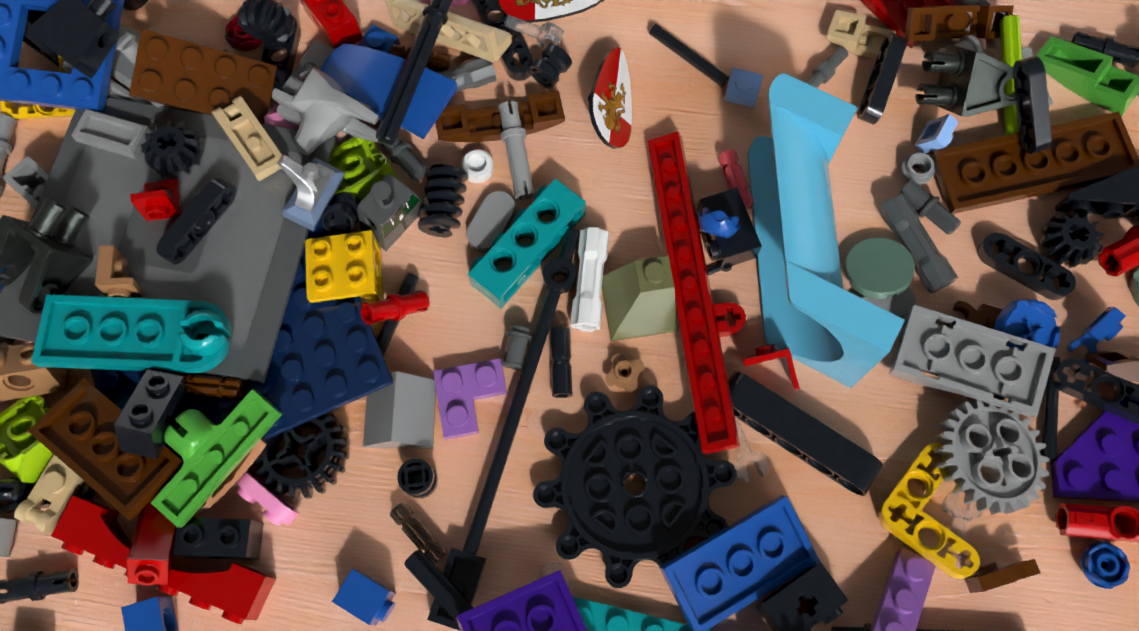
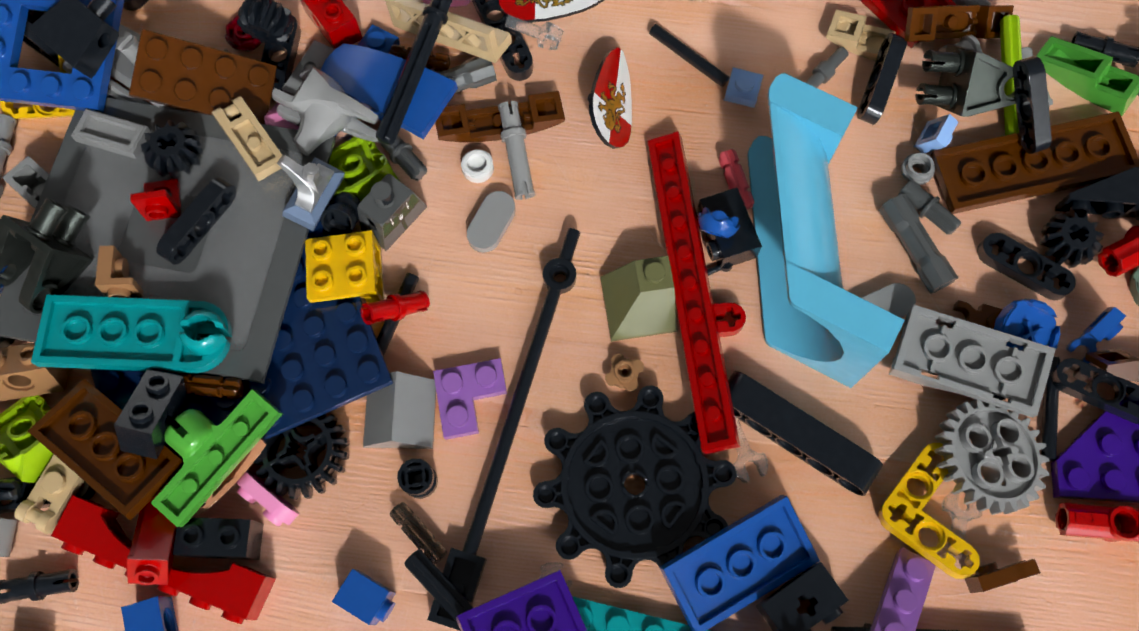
(441, 195): black piece -> none
(501, 285): teal brick -> none
(516, 347): dark grey pin -> none
(548, 68): black wheel -> none
(561, 368): black piece -> none
(587, 303): white axle -> none
(768, 353): red bracket -> none
(879, 268): sand green tile -> none
(1116, 565): blue plate -> none

